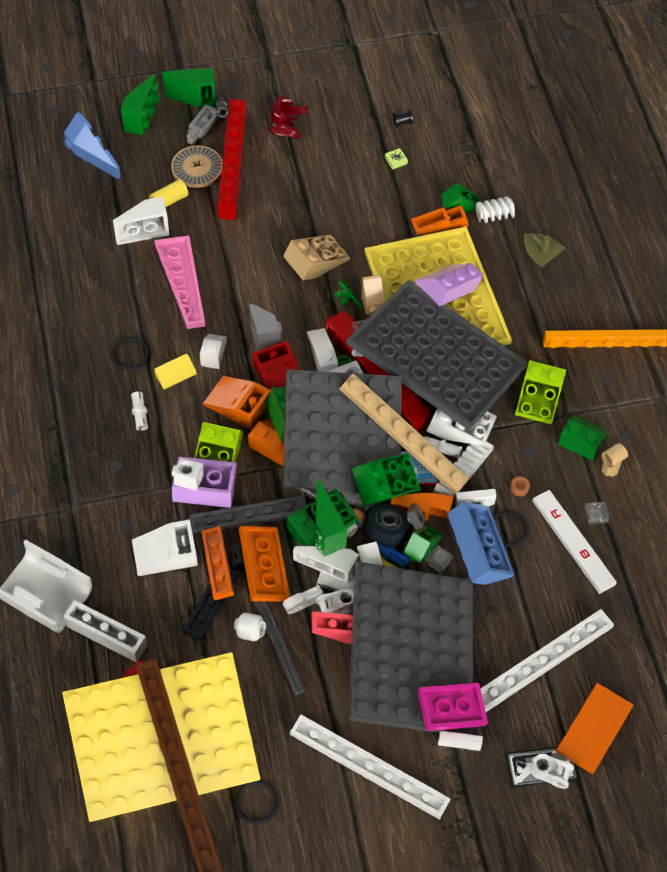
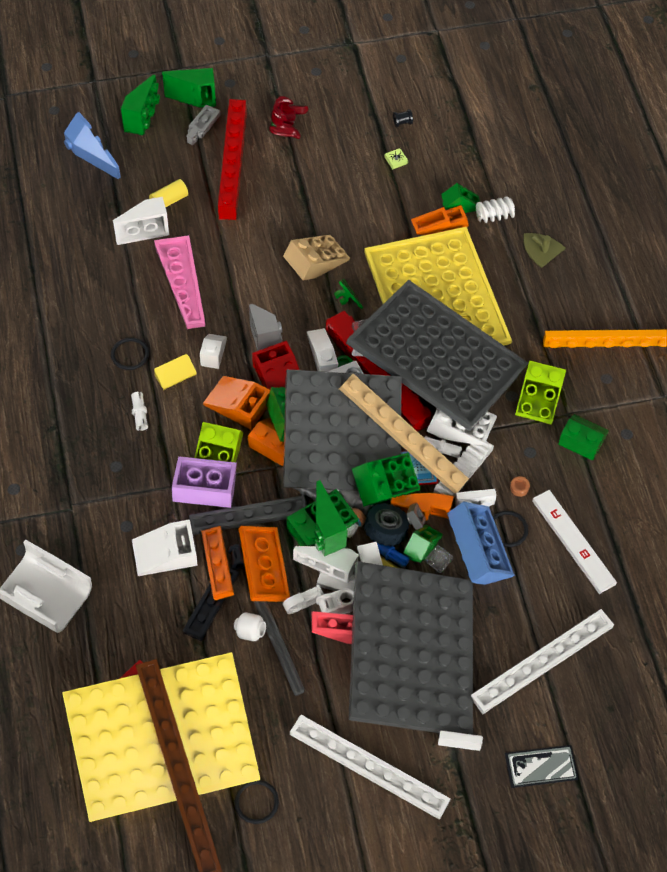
(105, 631): white brick -> none
(187, 474): white brick -> none
(199, 176): piece -> none
(222, 107): dark grey pin -> none
(372, 294): tan slope -> none
(450, 282): lavender slope -> none
(452, 706): dark pink plate -> none
(553, 770): white piece -> none
(594, 728): orange tile -> none
(596, 513): clear plate -> none
(612, 459): tan piece -> none

